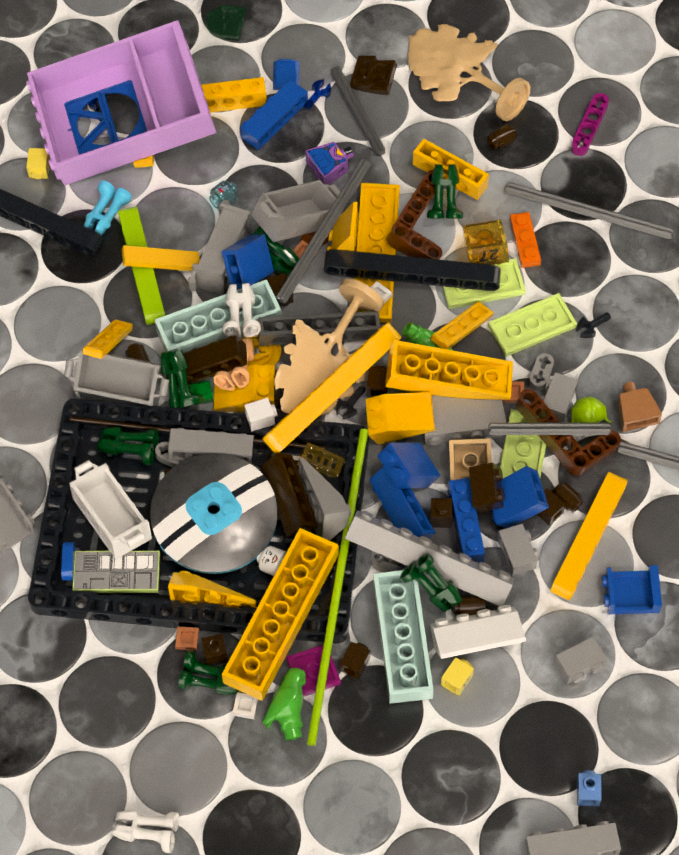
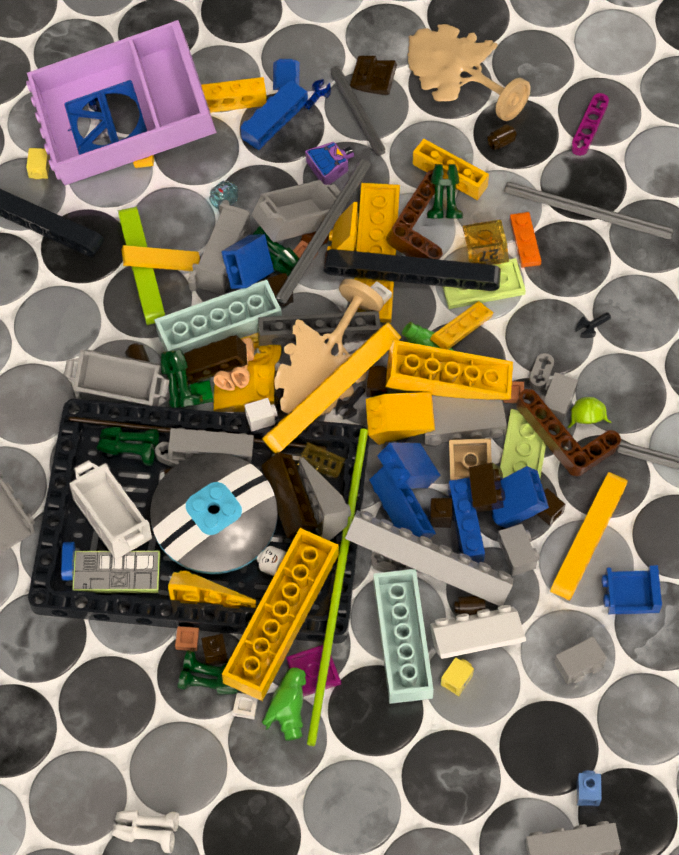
(107, 192): medium azure piece -> none
(107, 339): yellow tile -> none
(226, 22): clear green tile -> none
(245, 301): white piece -> none
(355, 659): dark brown brick -> none
(441, 596): dark green piece -> none
(532, 324): yellowish green tile -> none
(549, 428): axle -> none
(568, 496): dark brown brick -> none
(637, 408): medium nougat torso -> none

